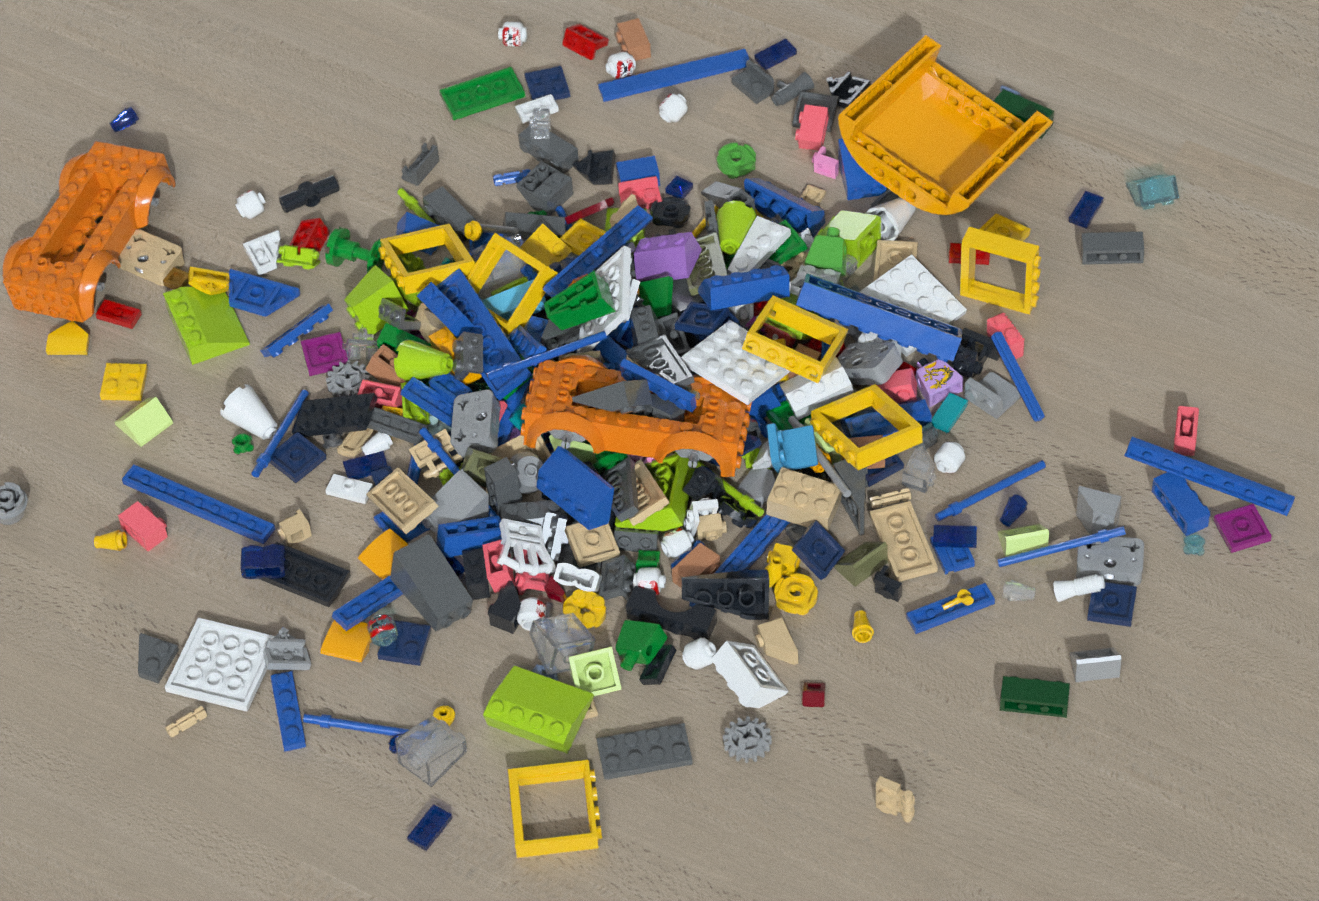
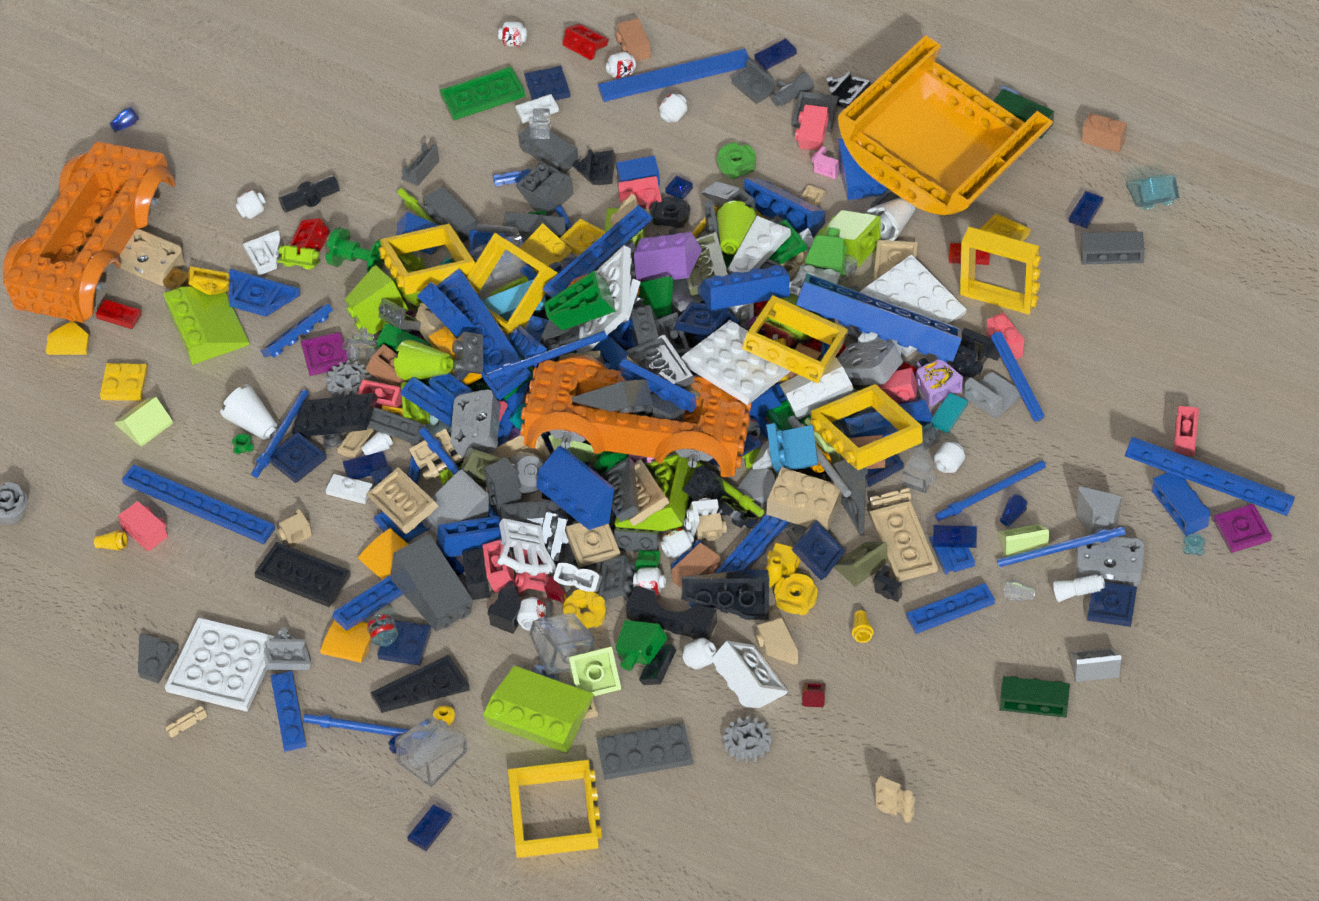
(263, 561): clear blue brick -> none
(423, 685): none -> black wing
(473, 230): yellow plate -> none
(589, 210): dark red tile -> none
(962, 596): yellow hand -> none
(1104, 132): none -> nougat brick

